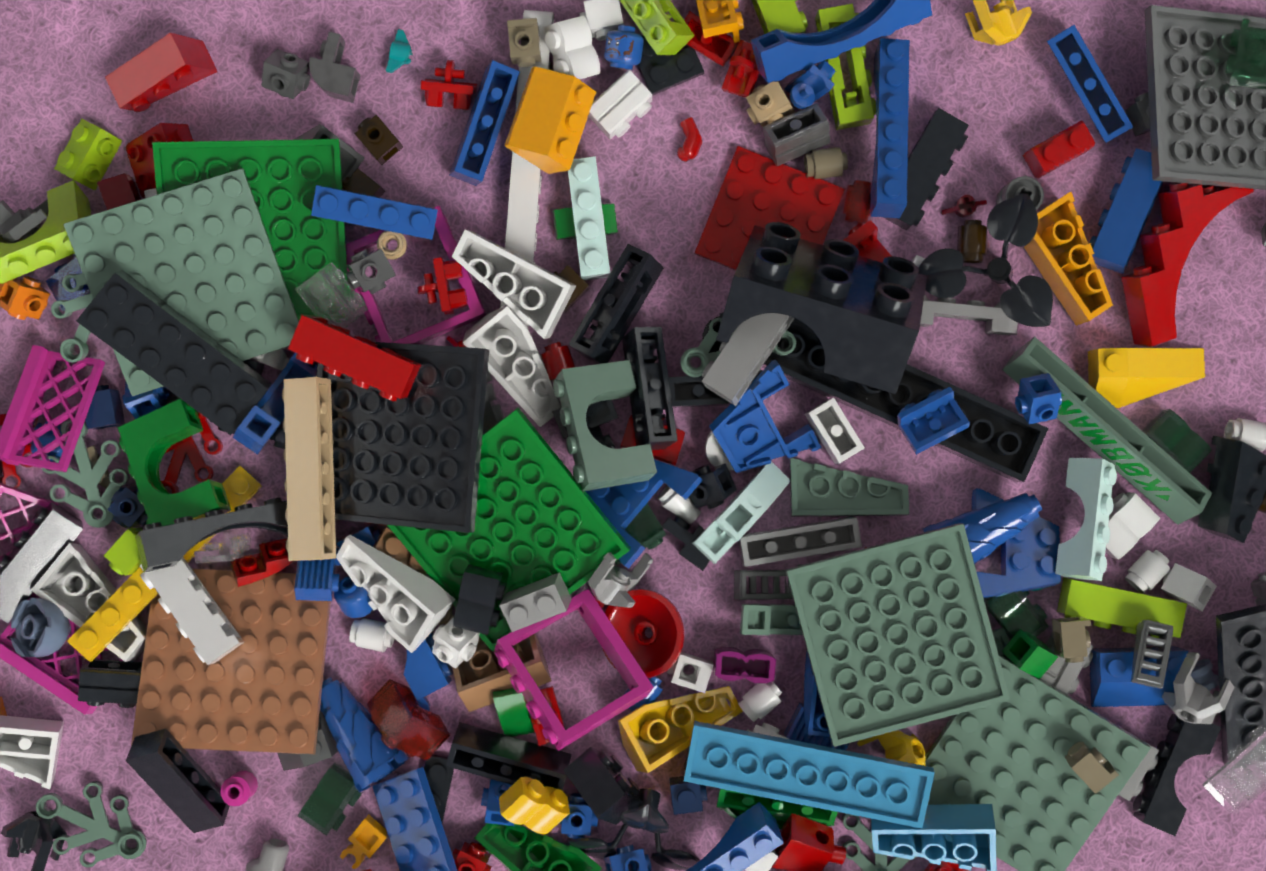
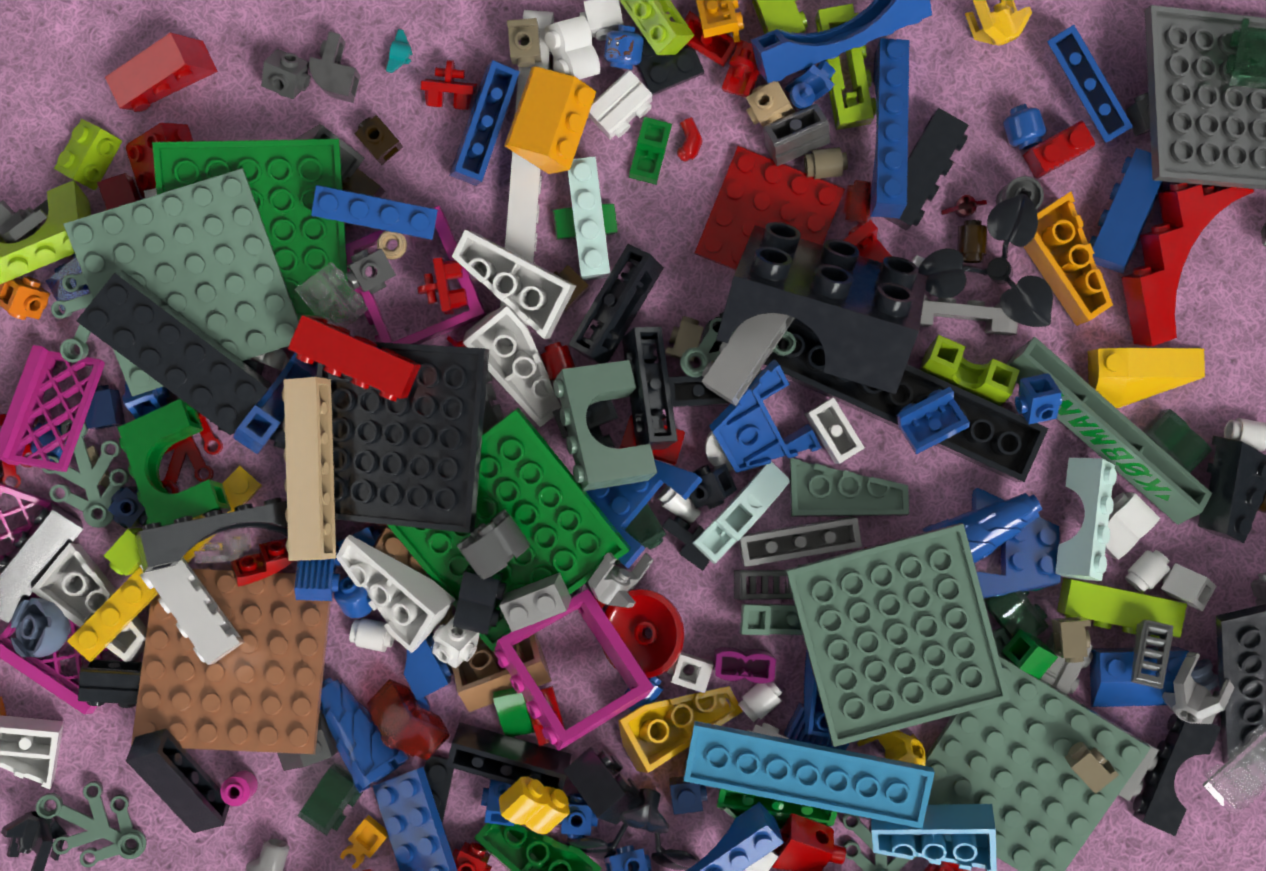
(493, 545): none -> dark grey brick
(650, 150): none -> green slope
(685, 337): none -> dark tan brick
(989, 381): none -> lime arch
(1024, 127): none -> blue head

